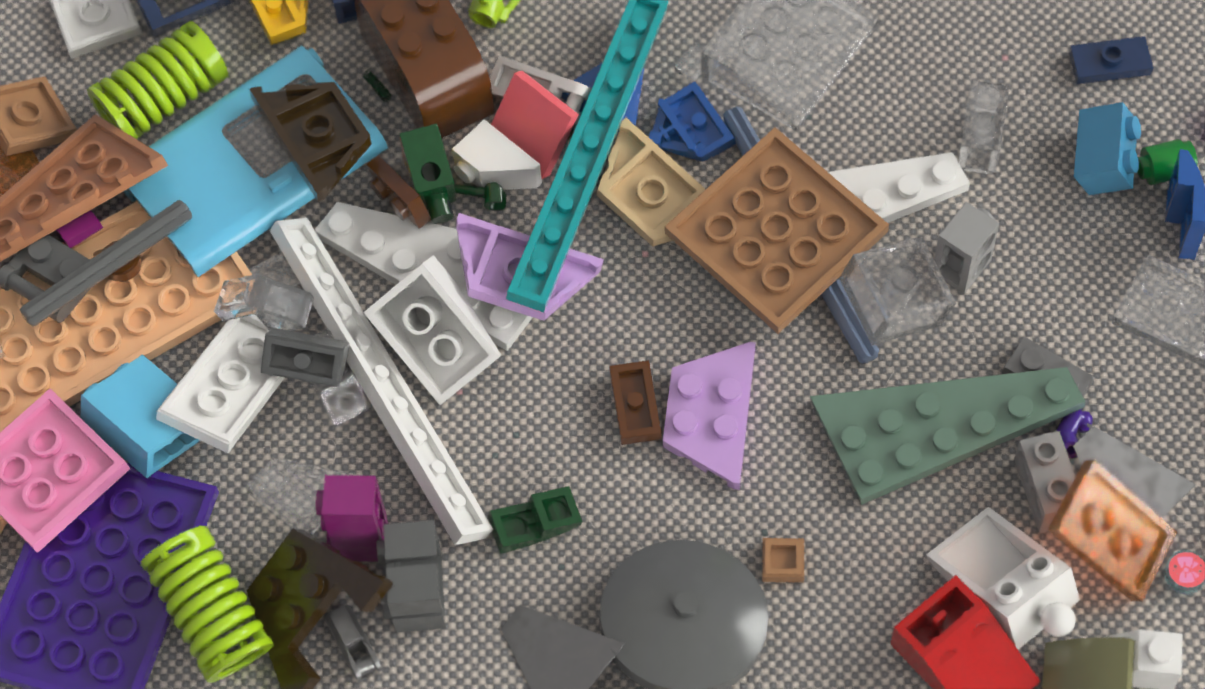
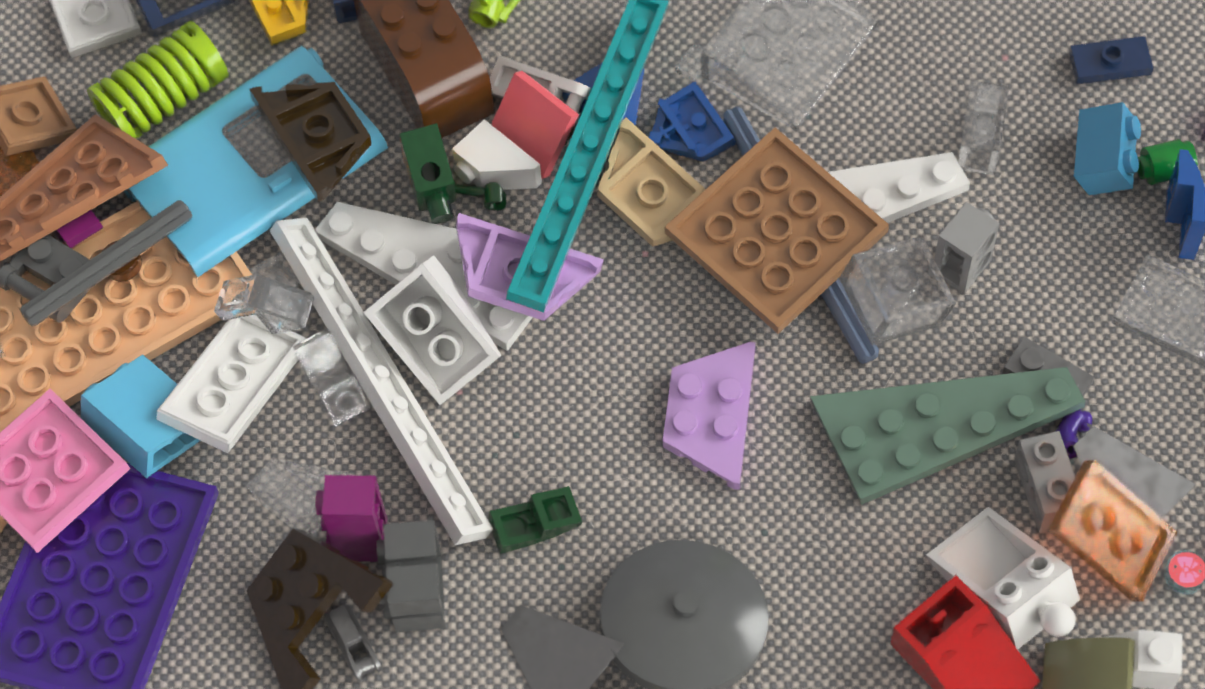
(213, 591): lime piece -> none
(304, 357): dark grey slope -> none
(372, 79): dark green leg -> none
(402, 196): reddish brown plate -> none
(635, 402): reddish brown plate -> none
(783, 560): medium nougat tile -> none

